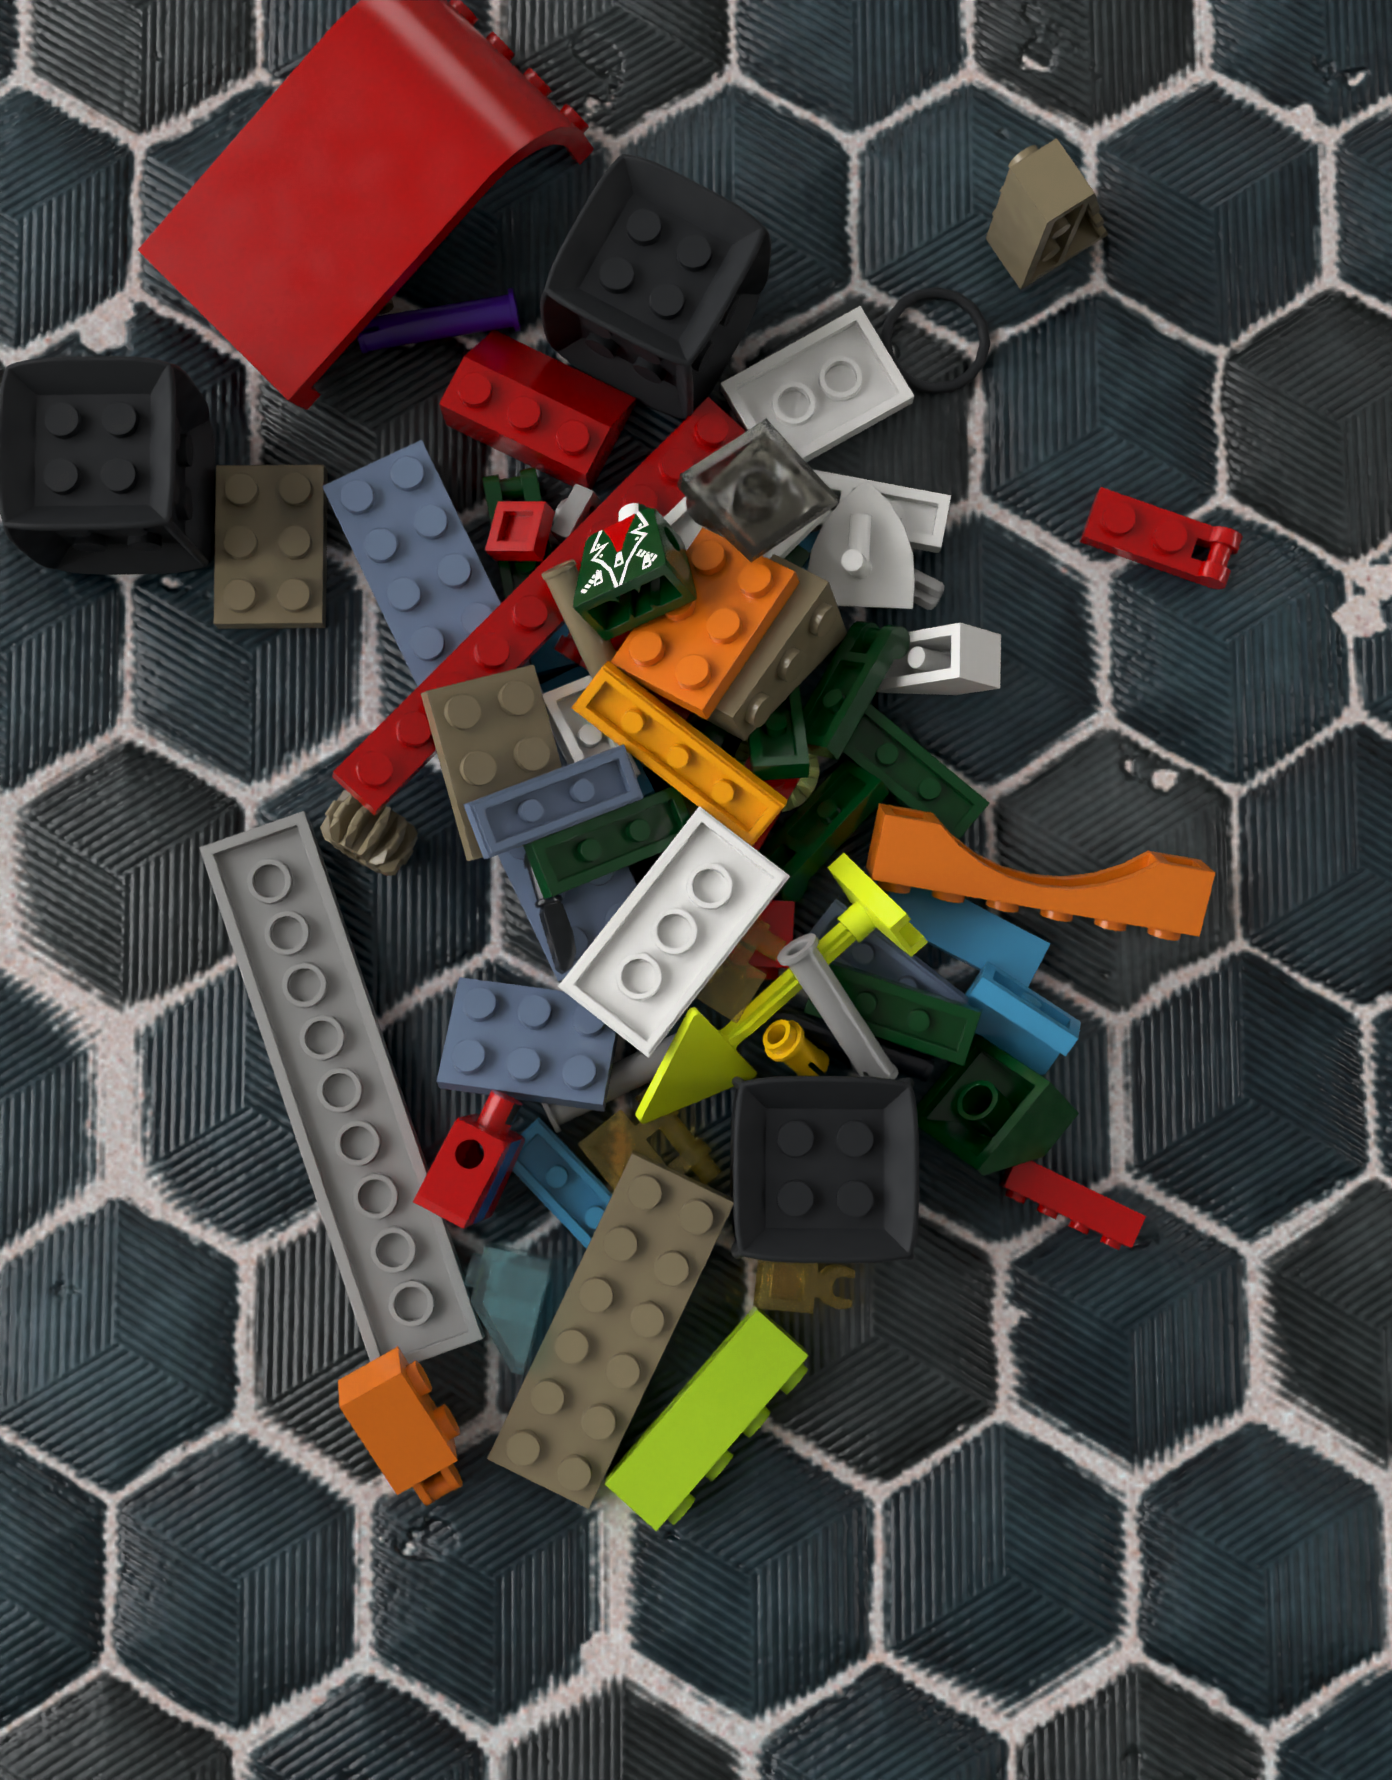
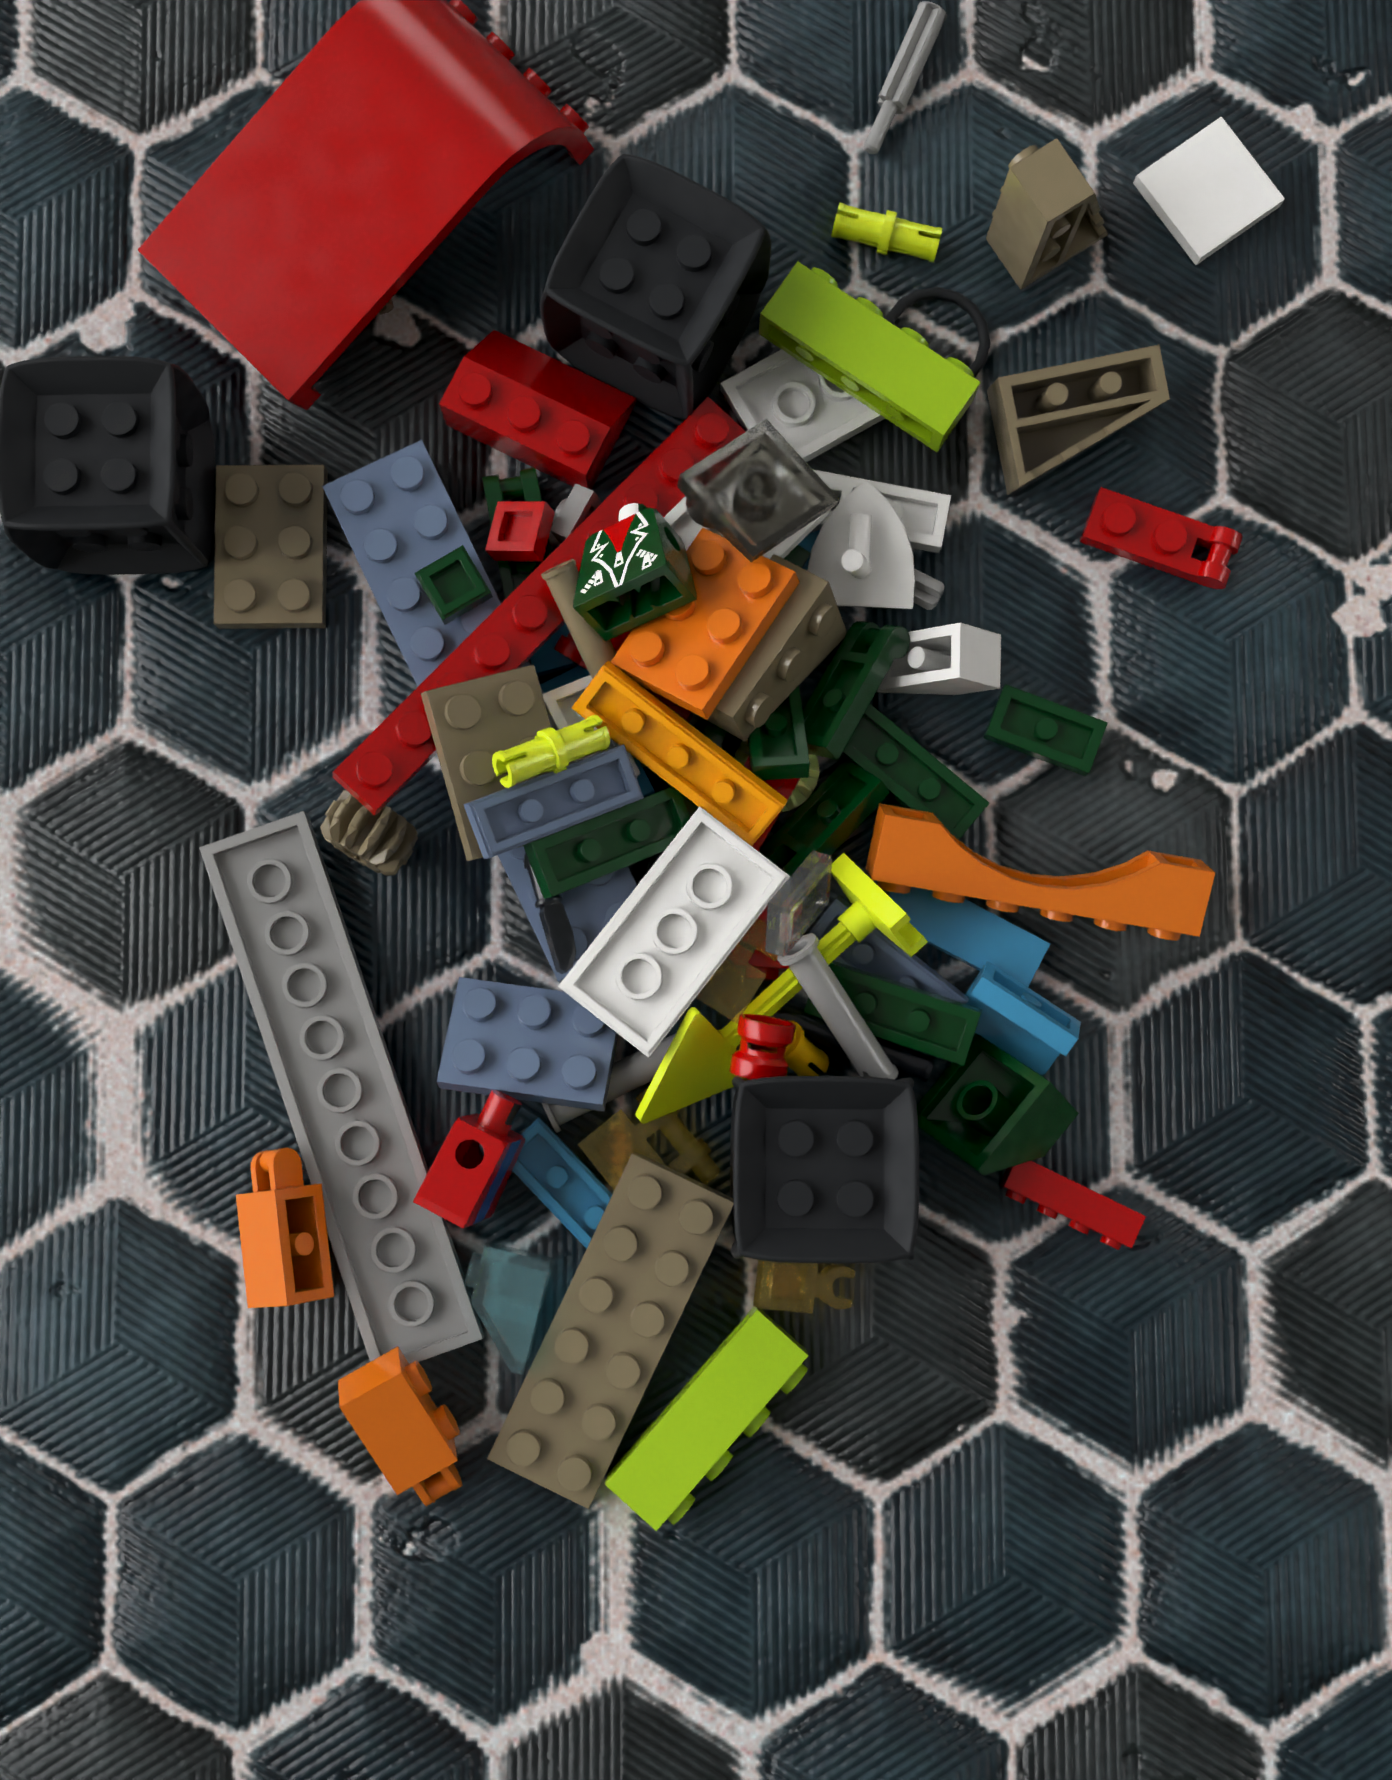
(283, 1234): none -> orange brick
(441, 322): dark purple pin -> none
(453, 585): none -> dark green tile
(551, 751): none -> neon yellow pin
(762, 1046): none -> red wheel
(798, 903): none -> clear tile
(868, 355): none -> lime brick
(886, 232): none -> neon yellow pin
(906, 70): none -> light grey axle
(1045, 730): none -> dark green plate
(1069, 407): none -> dark tan wedge
(1208, 190): none -> white tile

